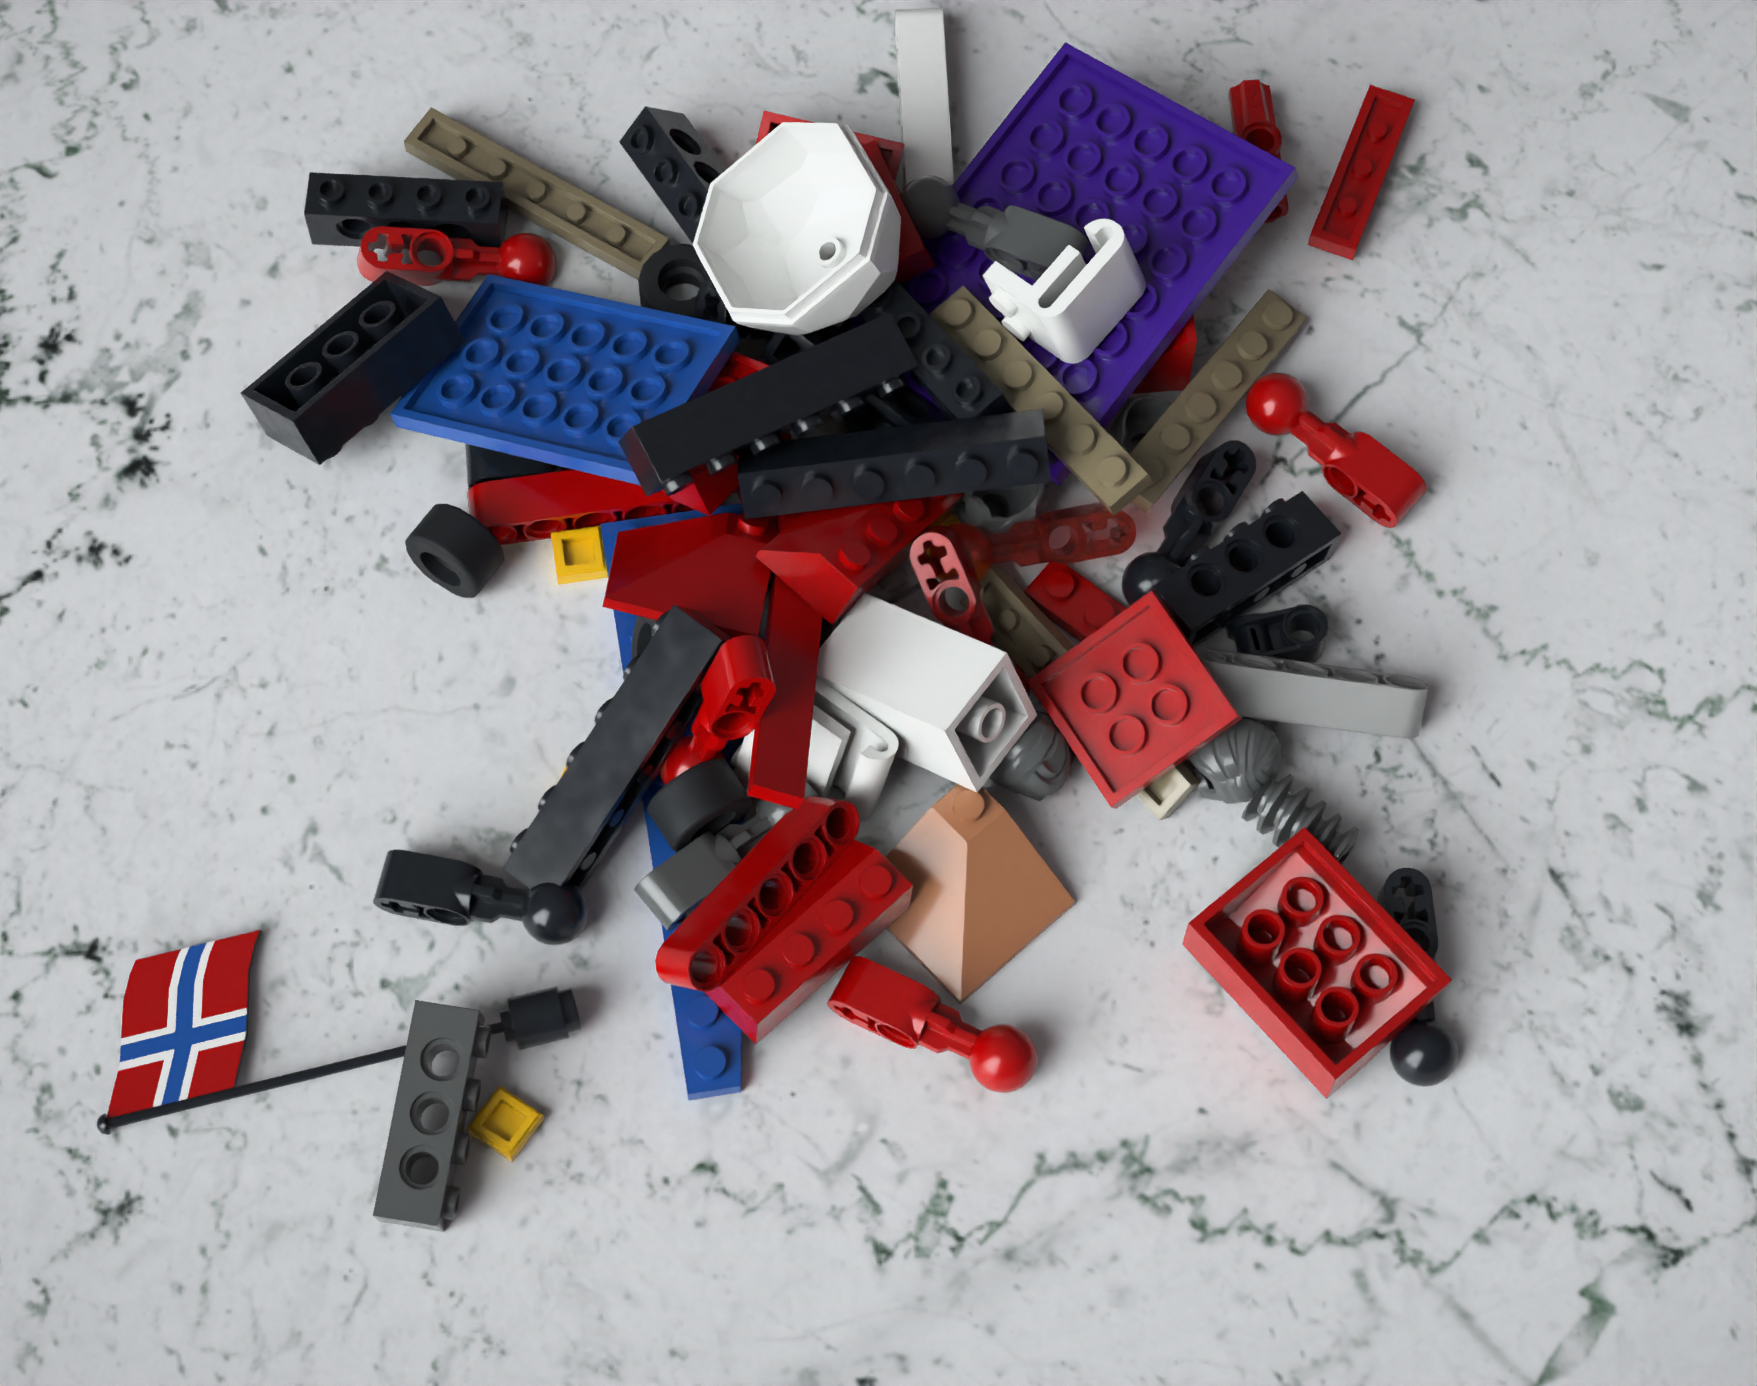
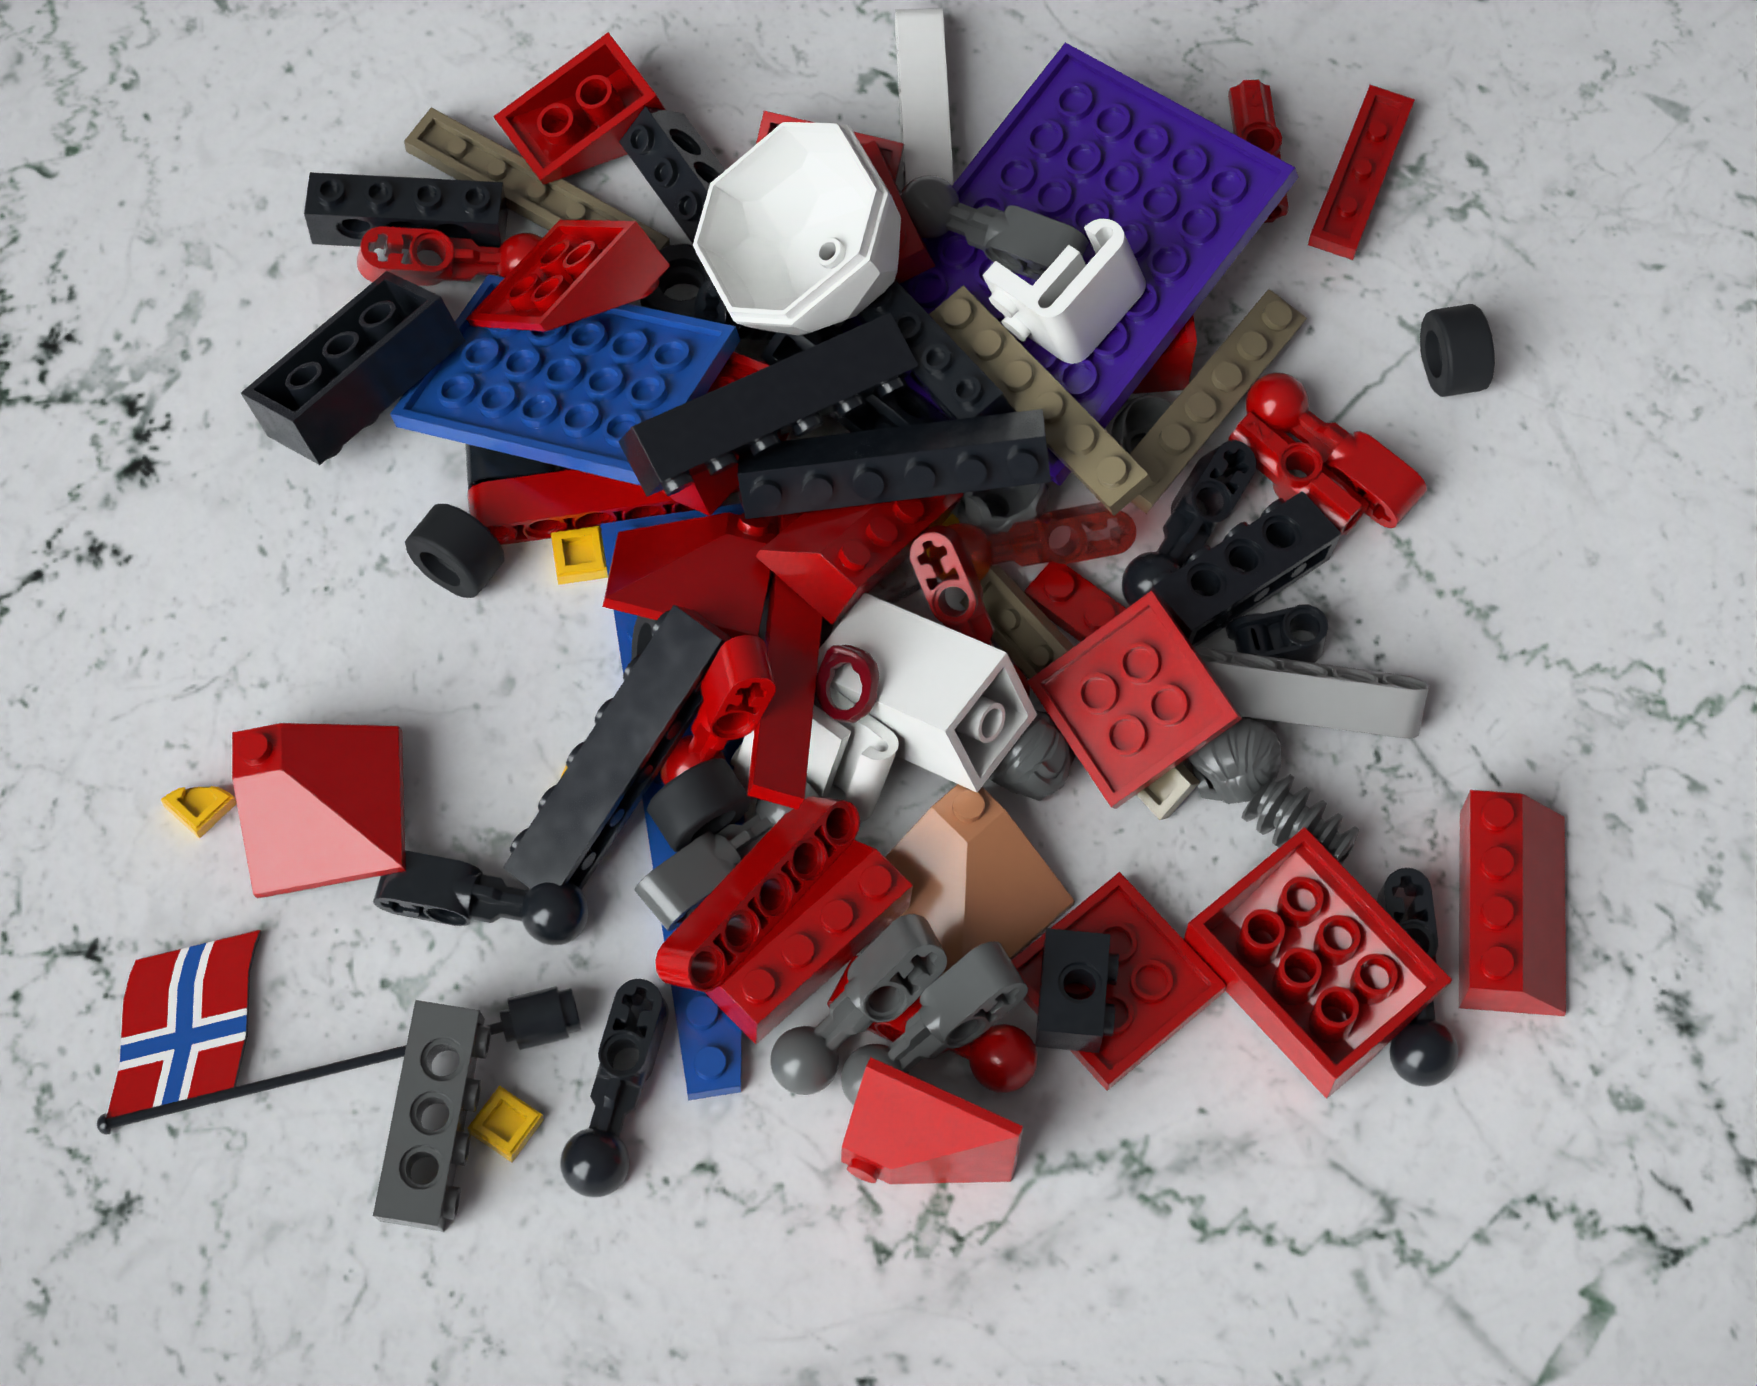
(199, 807): none -> yellow tile
(319, 804): none -> red slope
(574, 275): none -> red slope
(578, 112): none -> red slope
(596, 1157): none -> black beam
(864, 665): none -> dark red piece
(879, 989): none -> dark grey beam
(924, 1134): none -> slope
(952, 1014): none -> dark grey beam
(1068, 1021): none -> black brick
(1157, 984): none -> red plate
(1279, 453): none -> red piece
(1457, 350): none -> black tyre
(1511, 905): none -> red slope

